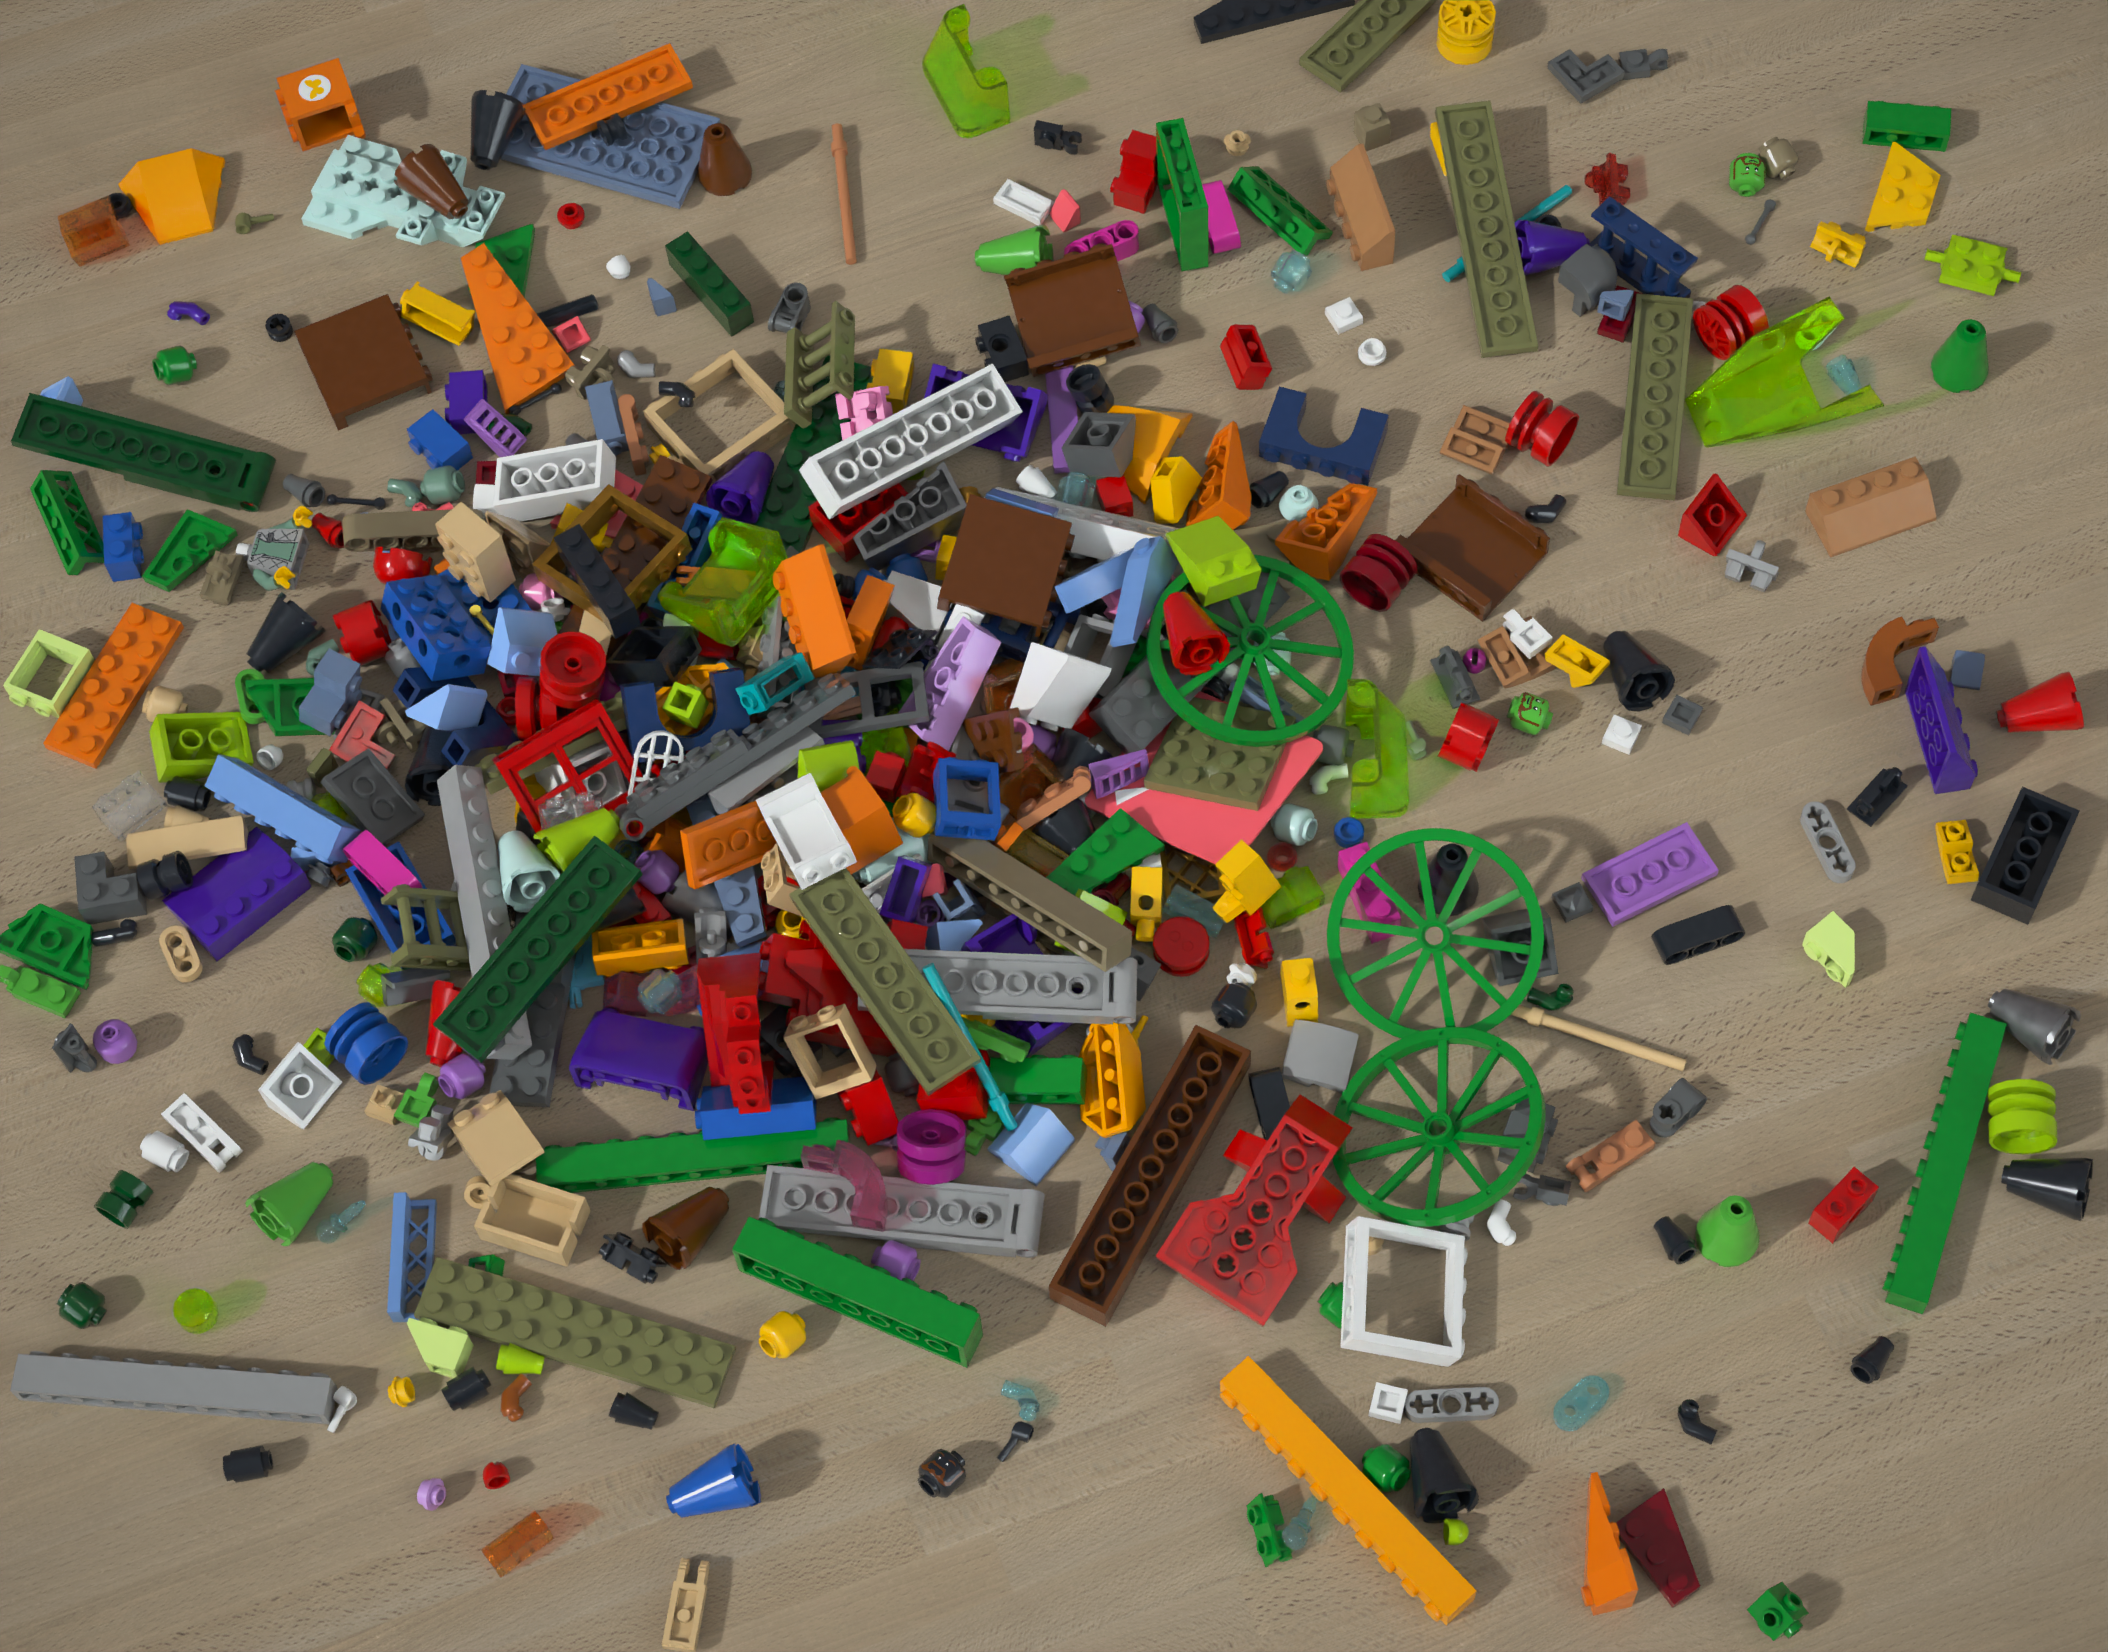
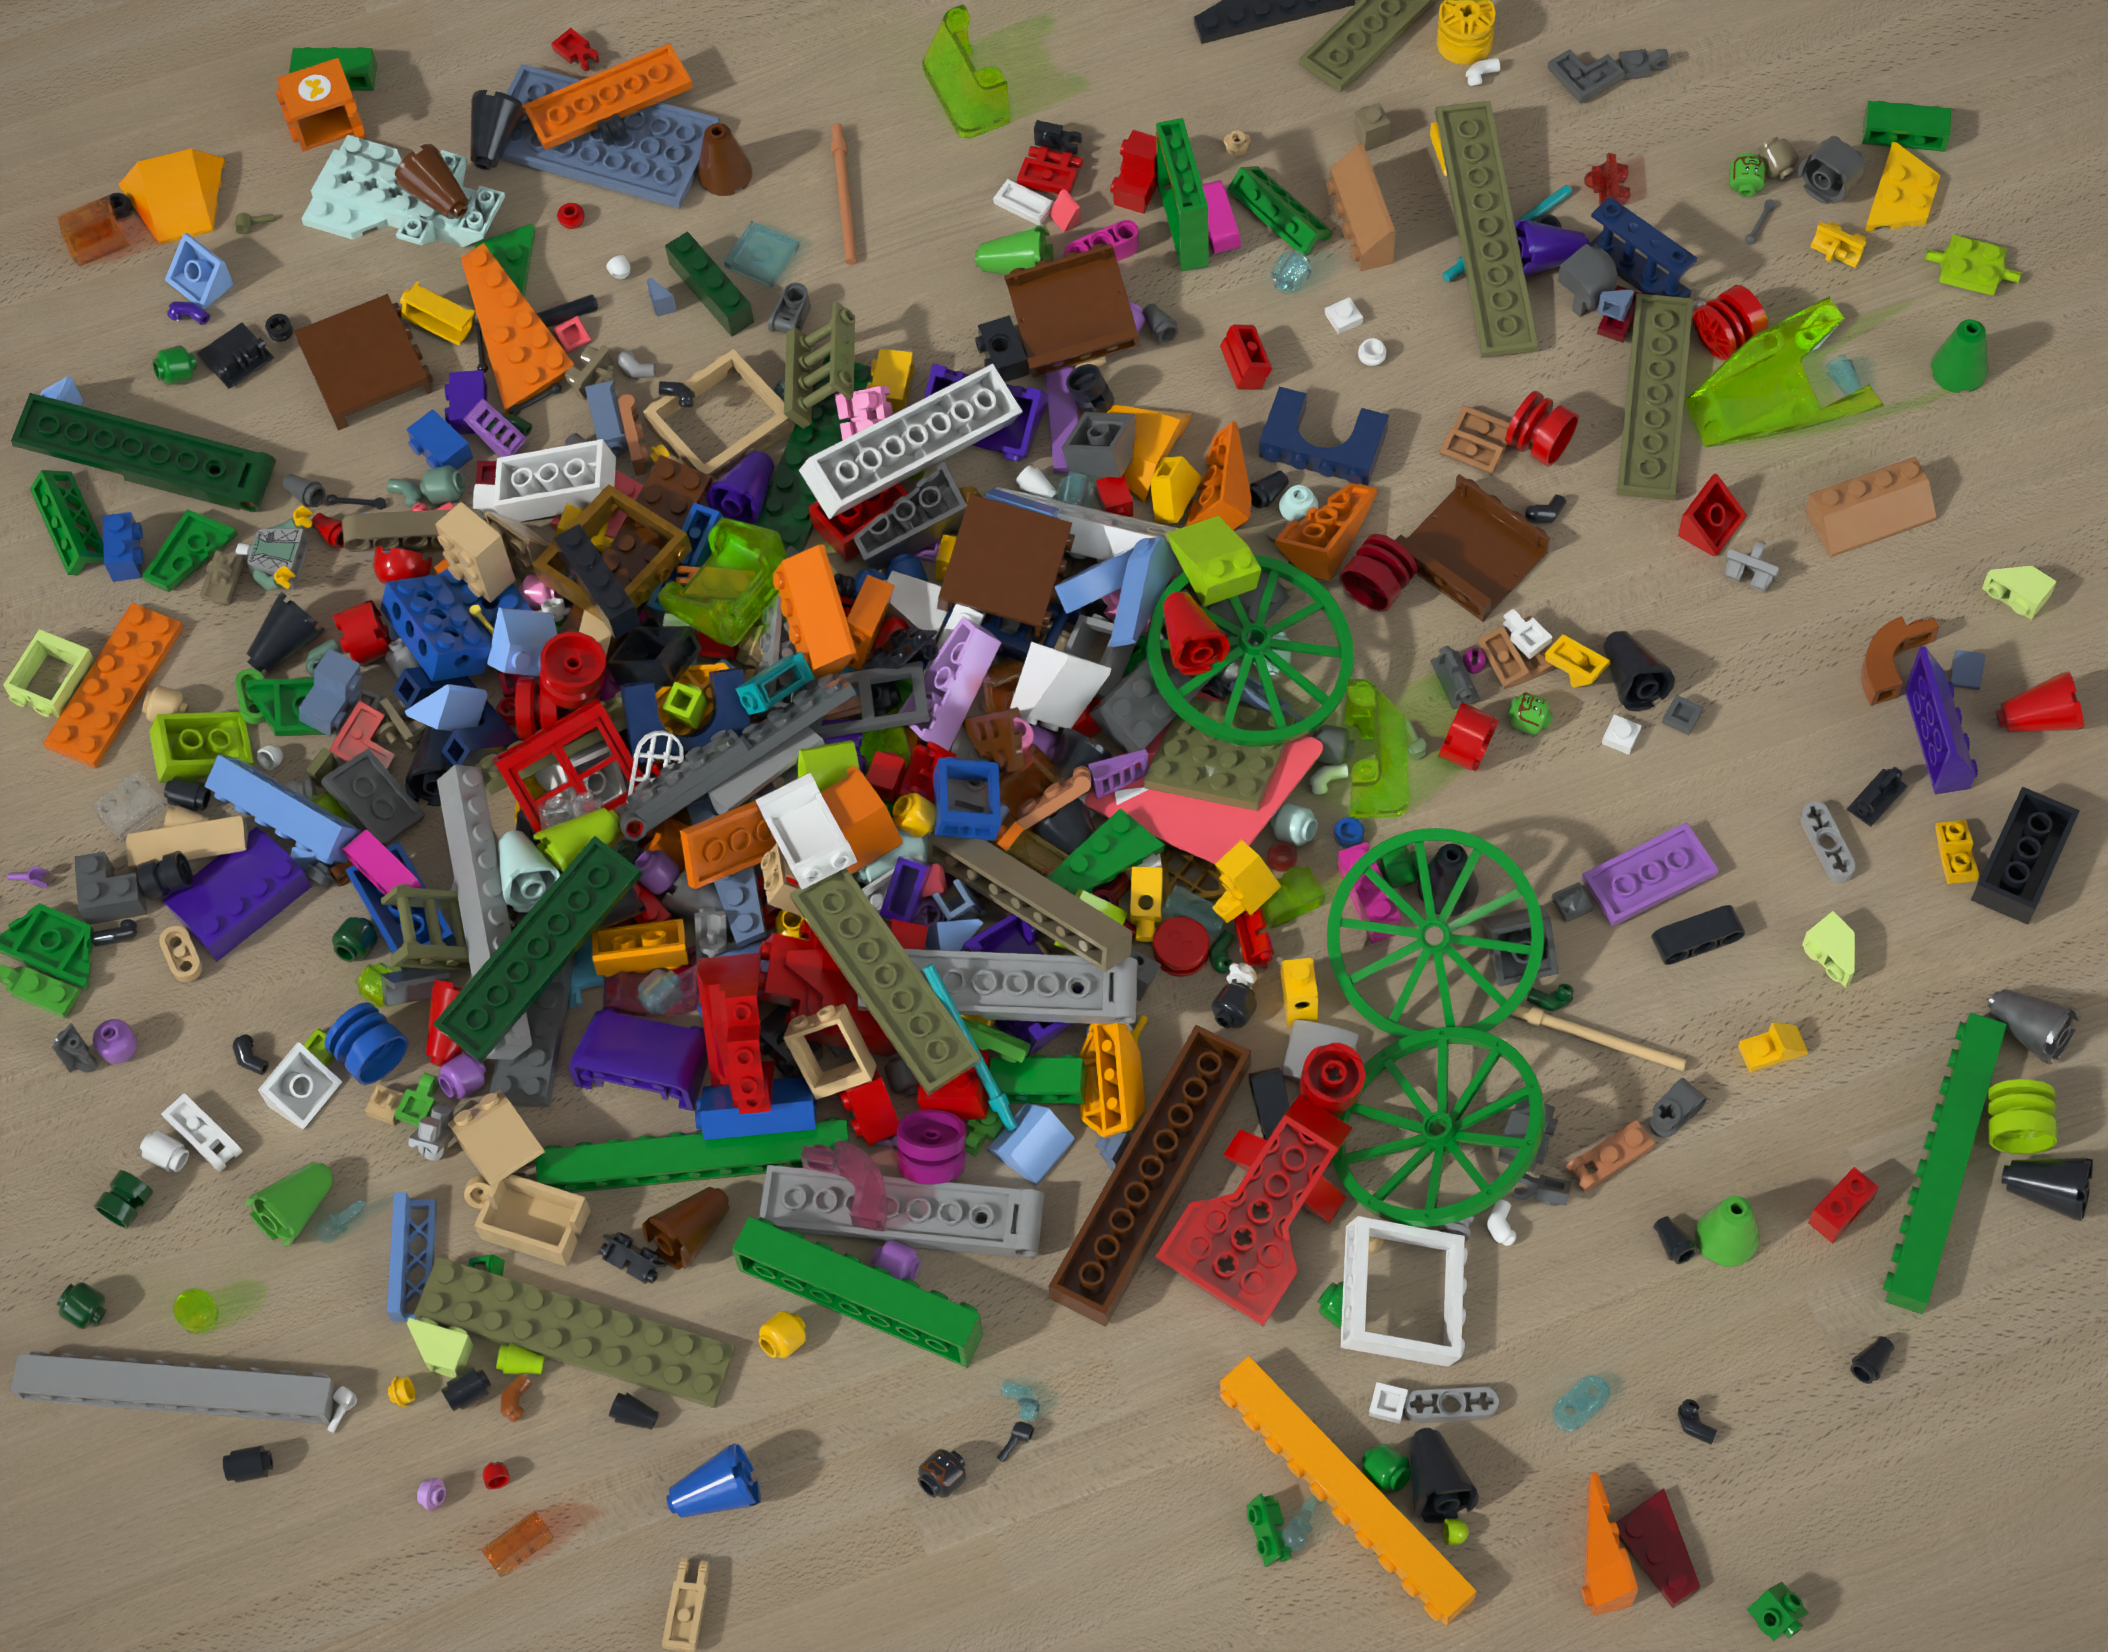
(33, 876): none -> medium lavender hand
(198, 273): none -> light blue slope
(235, 355): none -> black hinge
(357, 63): none -> green brick
(481, 366): none -> black hinge
(575, 47): none -> red plate
(761, 254): none -> clear light blue tile
(1049, 176): none -> red plate
(1218, 952): none -> dark green arm
(1338, 1061): none -> red brick
(1399, 867): none -> green head
(1481, 67): none -> white arm
(1776, 1046): none -> yellow slope
(1831, 170): none -> dark grey brick
(2020, 588): none -> yellowish green slope

